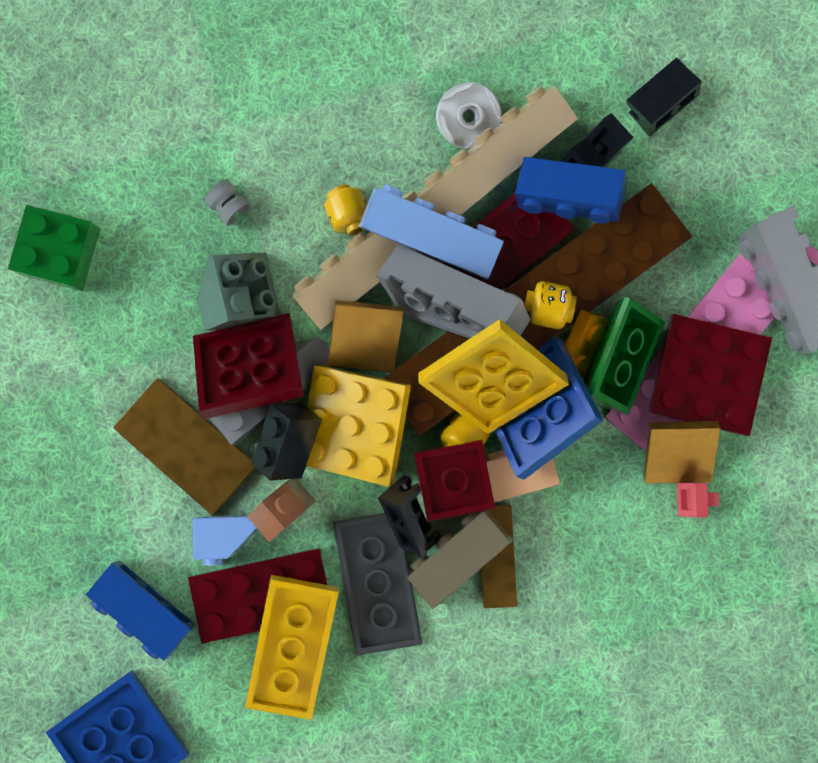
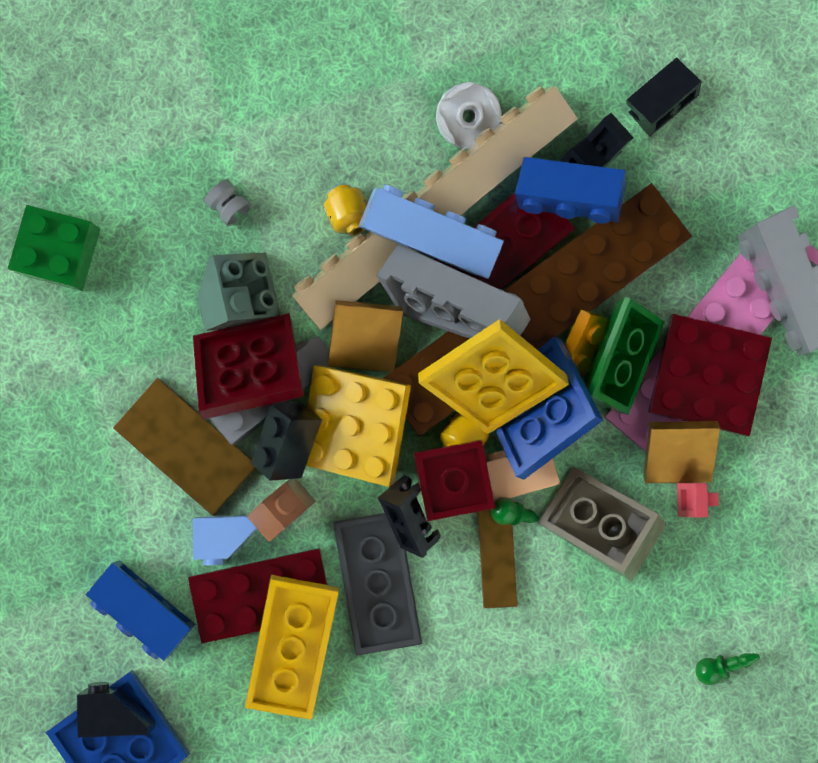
(110, 712): none -> black slope
(458, 557): dark tan brick -> none
(512, 513): none -> green bar
(550, 305): yellow head -> none
(603, 523): none -> dark tan slope
(711, 671): none -> green bar

